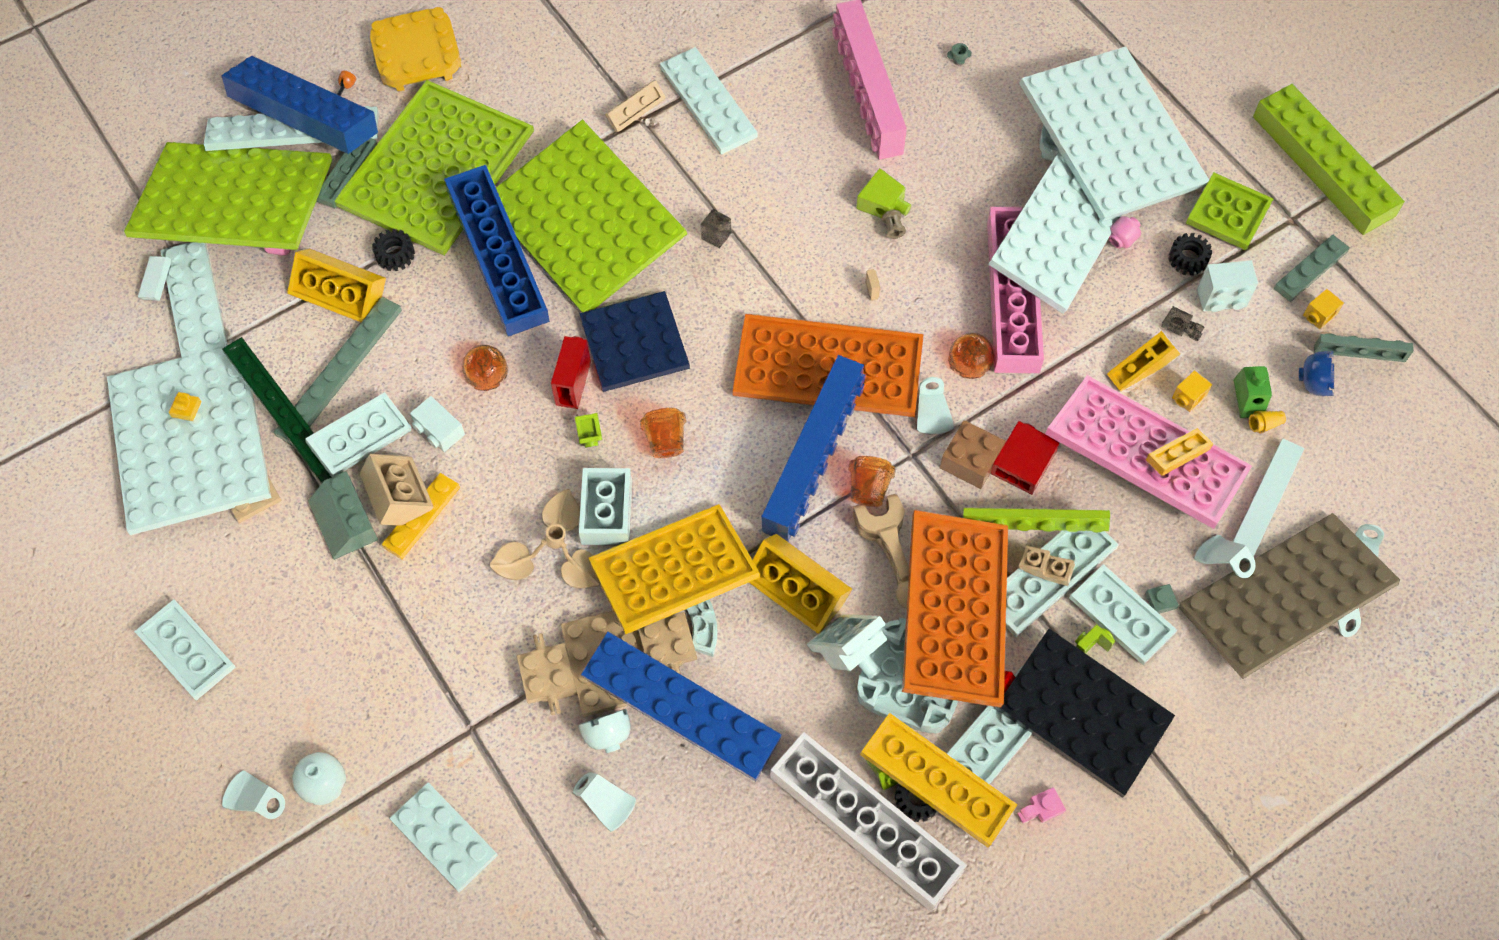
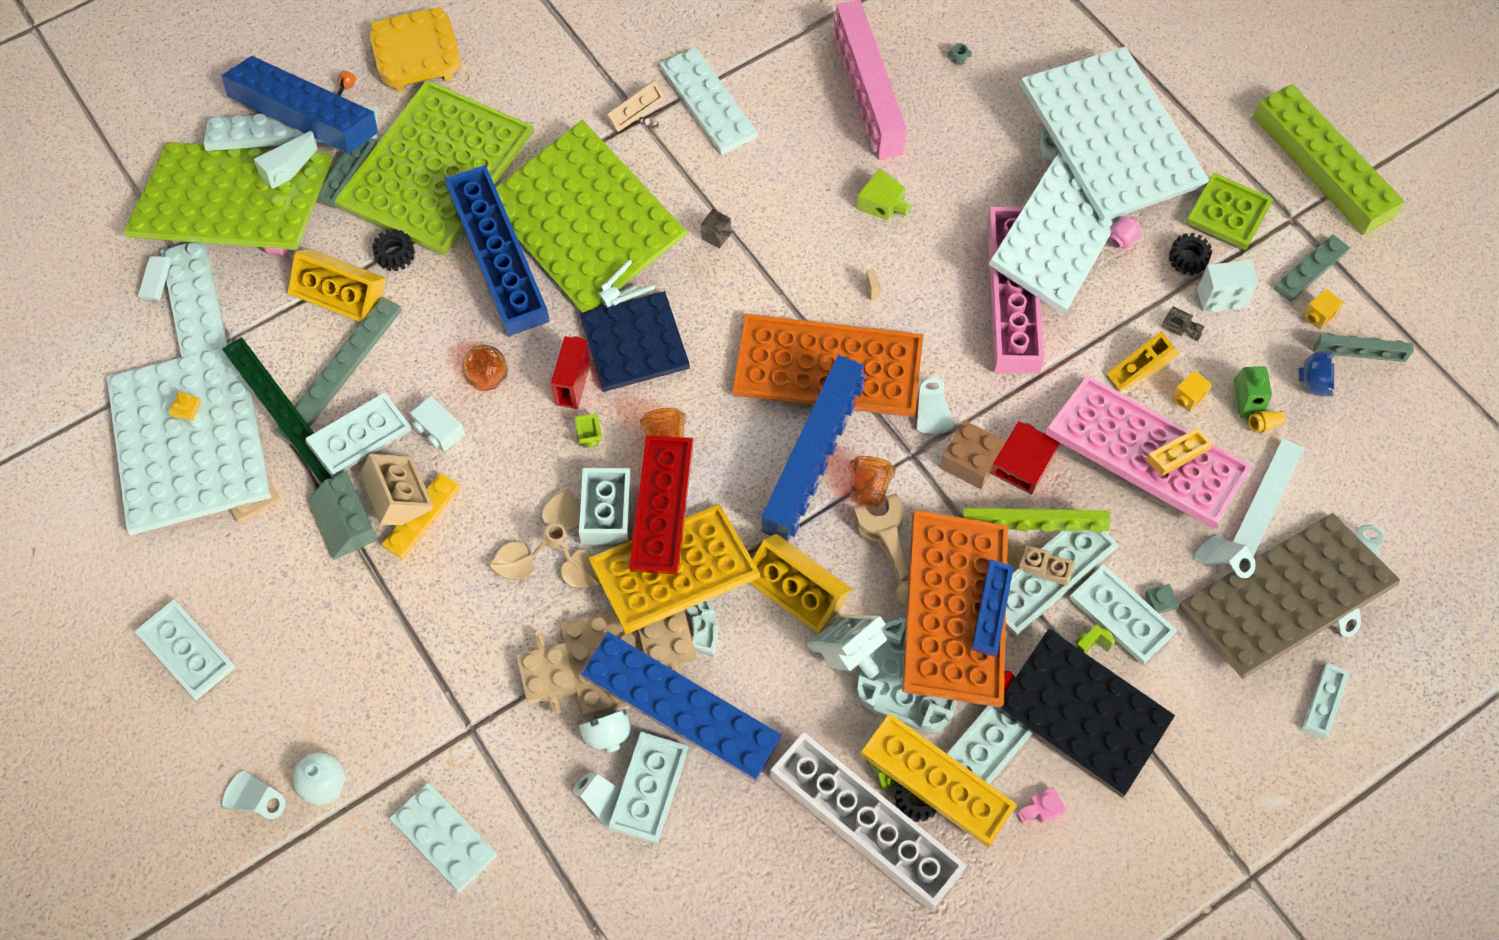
(286, 160): none -> light aqua slope
(612, 296): none -> light aqua plant
(649, 788): none -> light aqua plate
(661, 505): none -> red plate
(897, 221): dark tan bush -> none
(971, 355): clear orange cylinder -> none
(992, 608): none -> blue plate
(1325, 701): none -> light aqua tile

